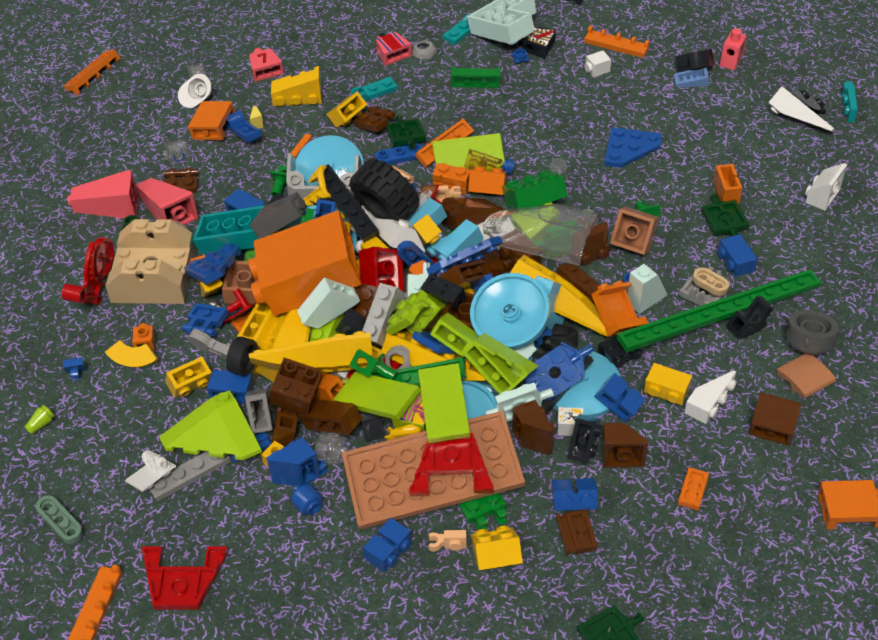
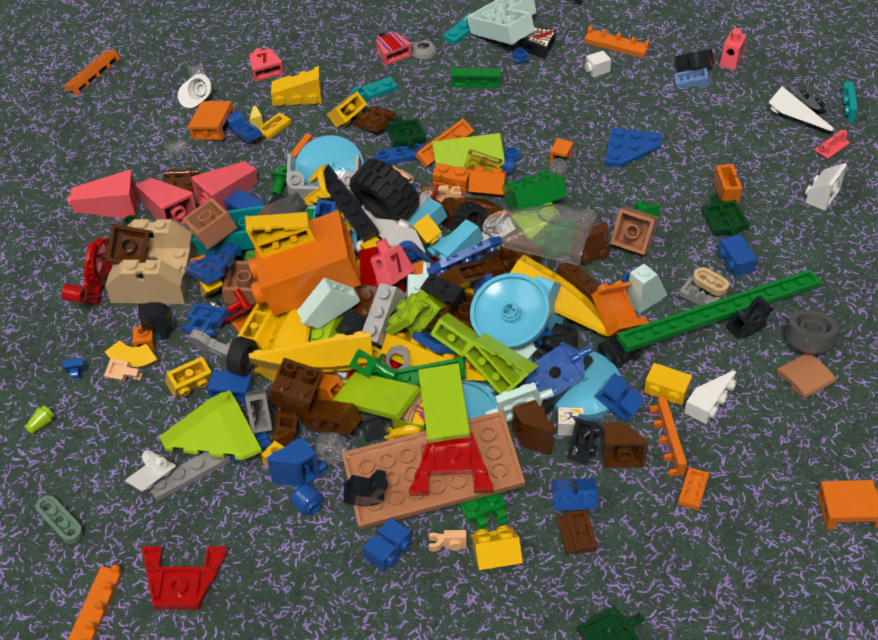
(120, 369): none -> light nougat plate
(126, 243): none -> reddish brown slope
(156, 316): none -> black brick
(209, 223): none -> nougat brick
(223, 182): none -> coral slope
(275, 127): none -> yellow tile
(279, 232): none -> yellow wedge
(365, 491): none -> black brick
(390, 263): none -> coral torso
(466, 209): none -> black tyre
(512, 152): none -> blue plate
(561, 148): none -> orange panel
(670, 437): none -> orange hinge
(775, 419): reddish brown slope -> none
(833, 145): none -> coral hinge

